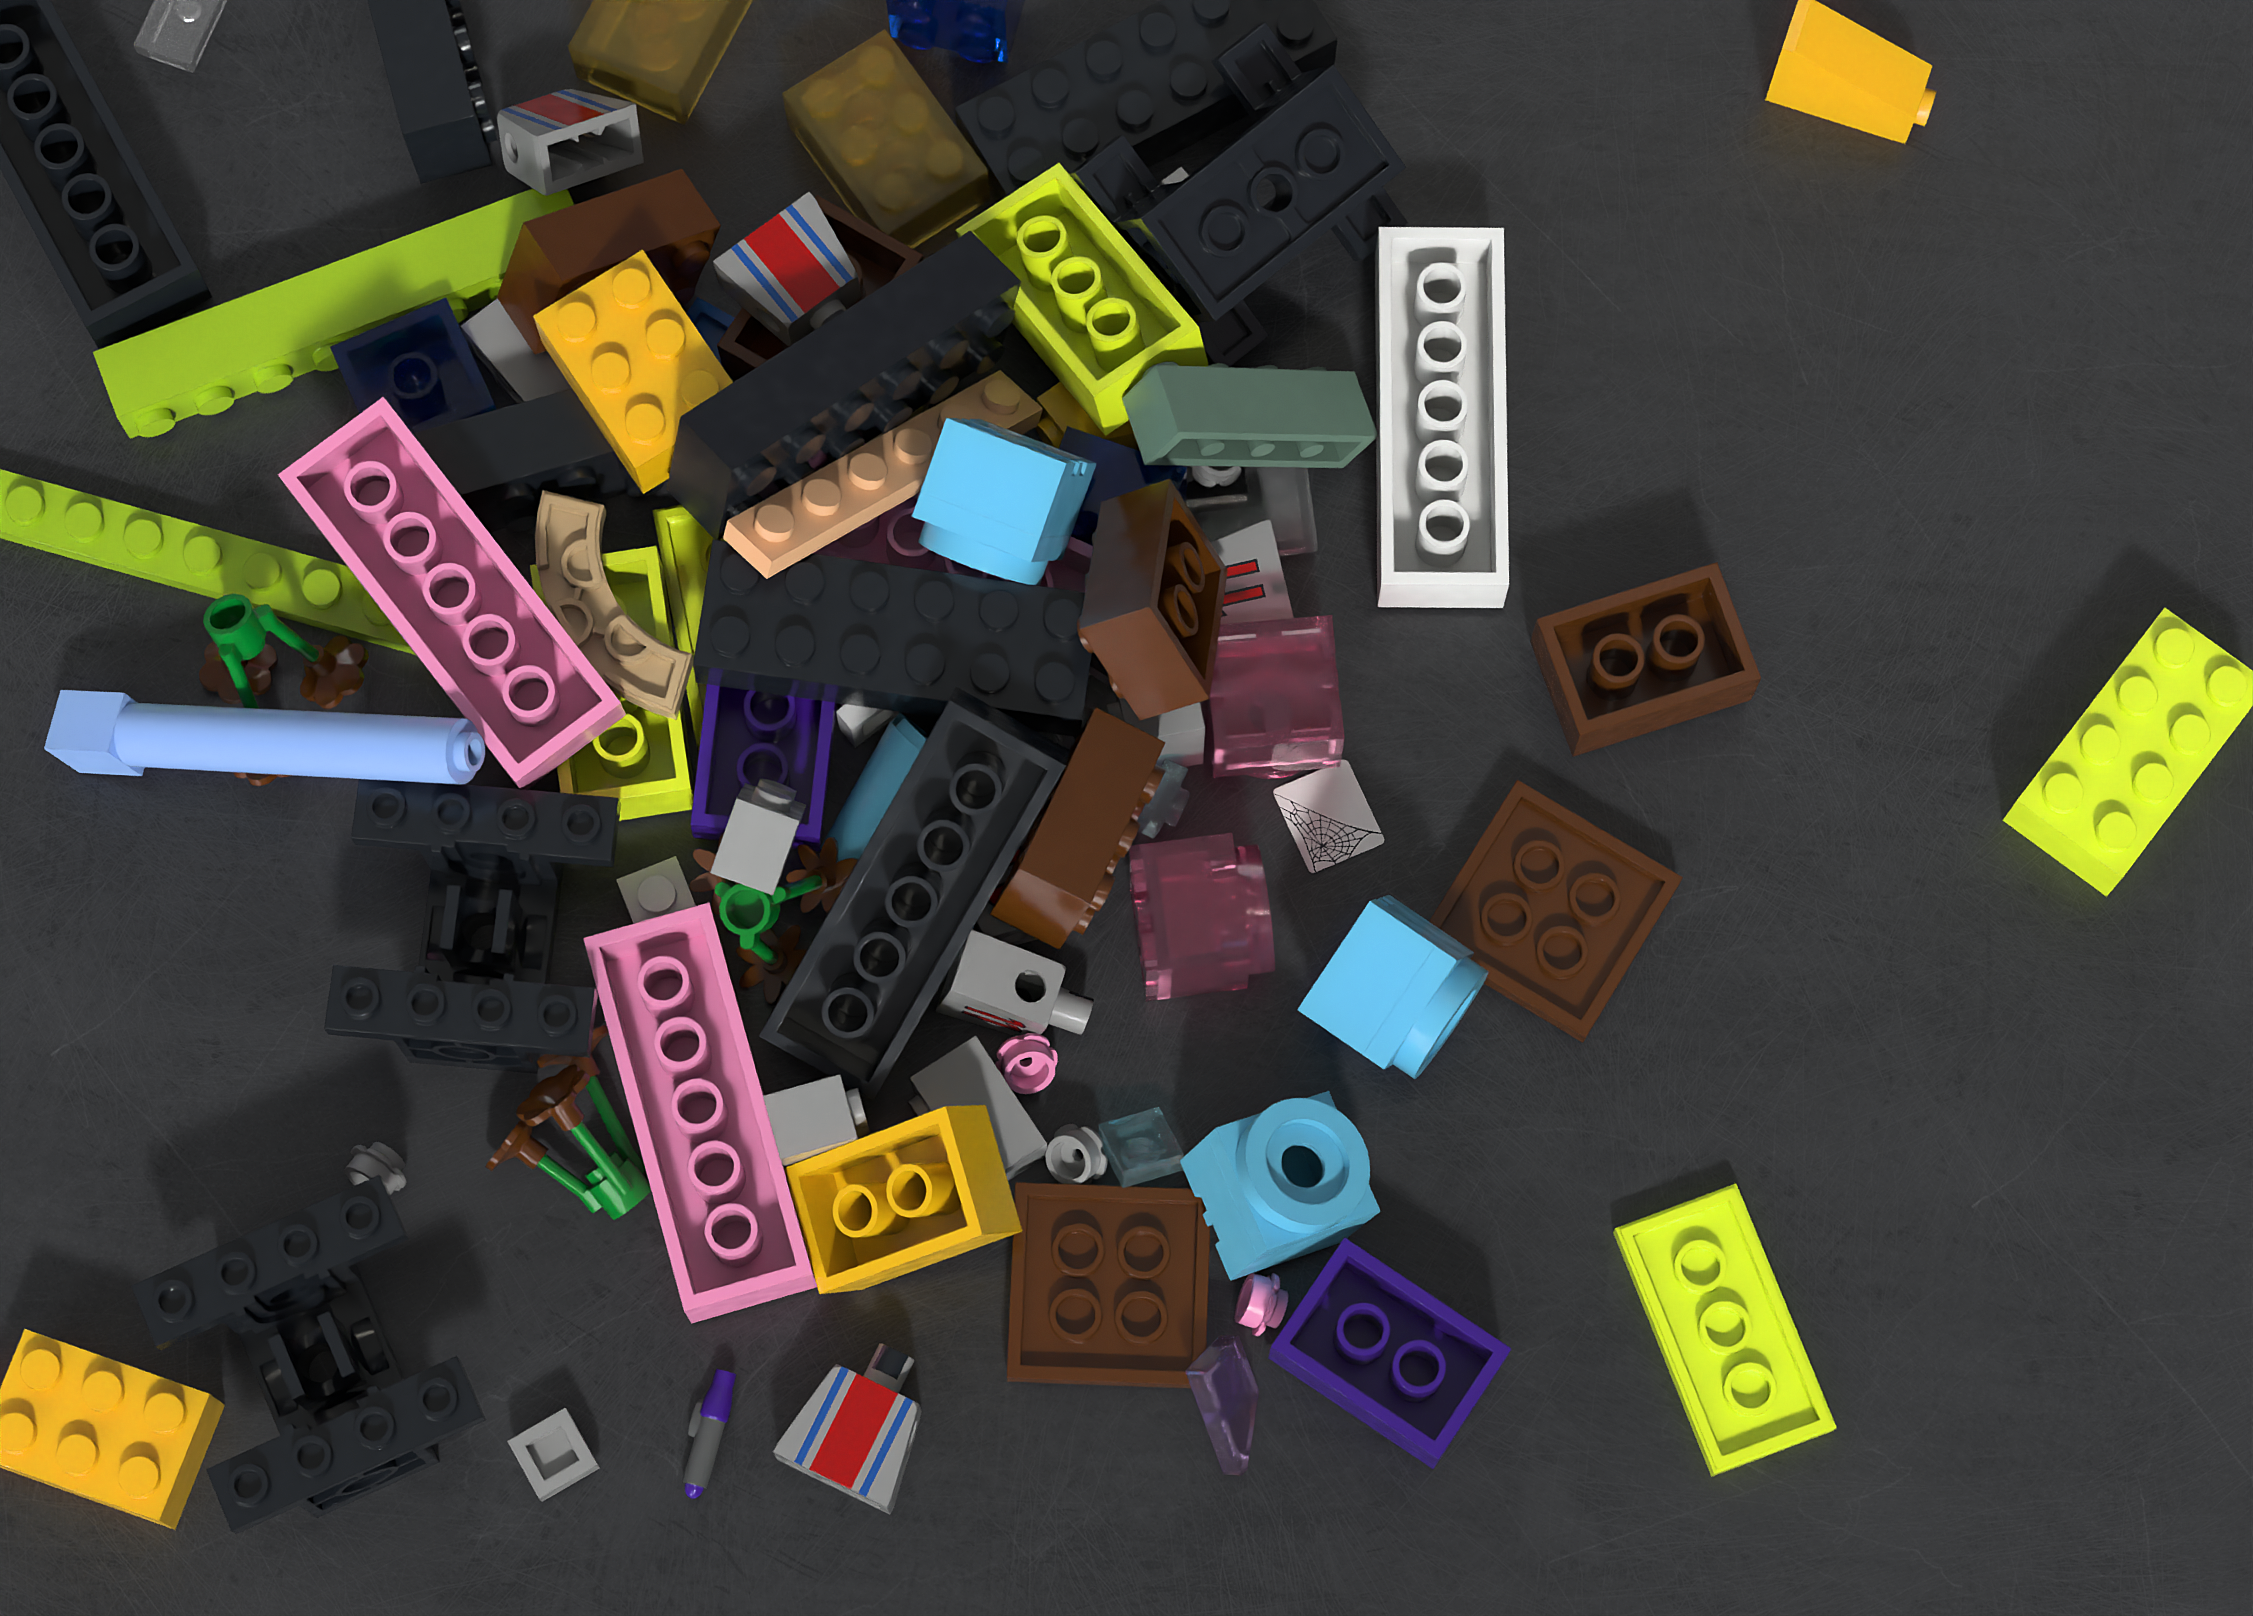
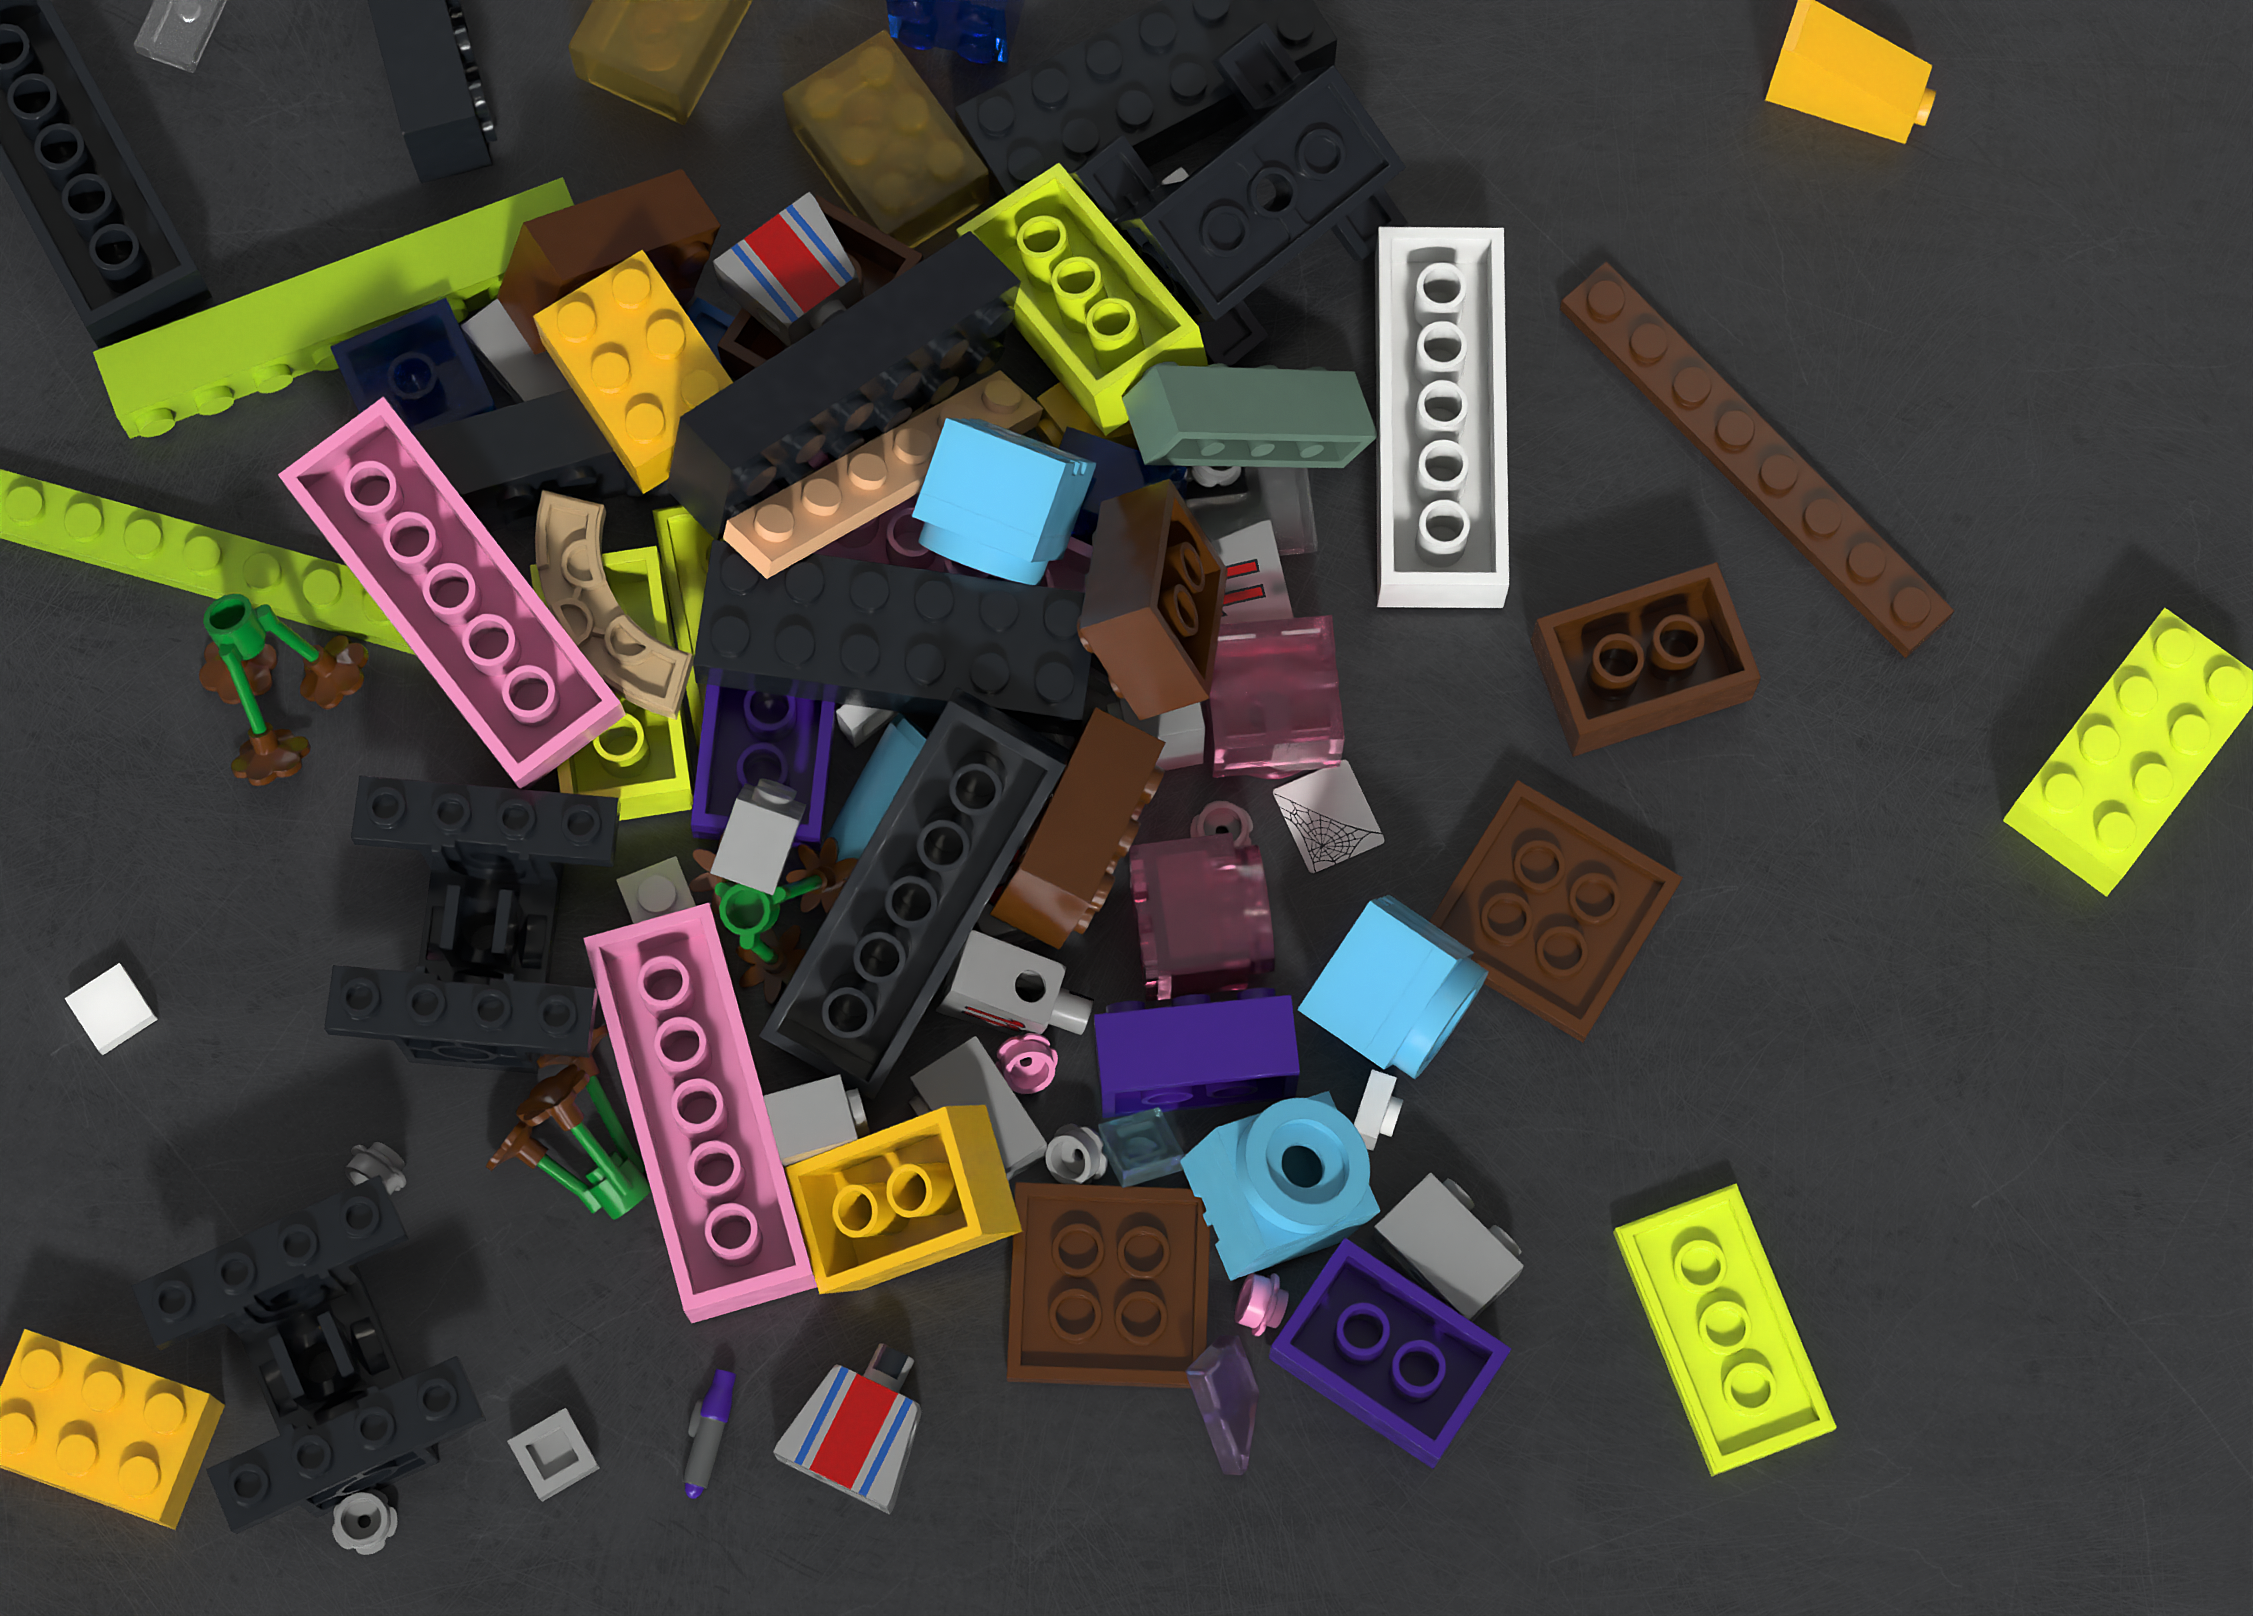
(111, 1009): none -> white tile
(122, 737): light blue brick -> none
(369, 1539): none -> light grey plate
(549, 141): light grey torso -> none
(1167, 801): clear light blue plate -> none
(1196, 1053): none -> dark purple brick
(1225, 815): none -> light grey plate
(1378, 1109): none -> white plate
(1448, 1247): none -> light grey brick
(1756, 460): none -> reddish brown plate

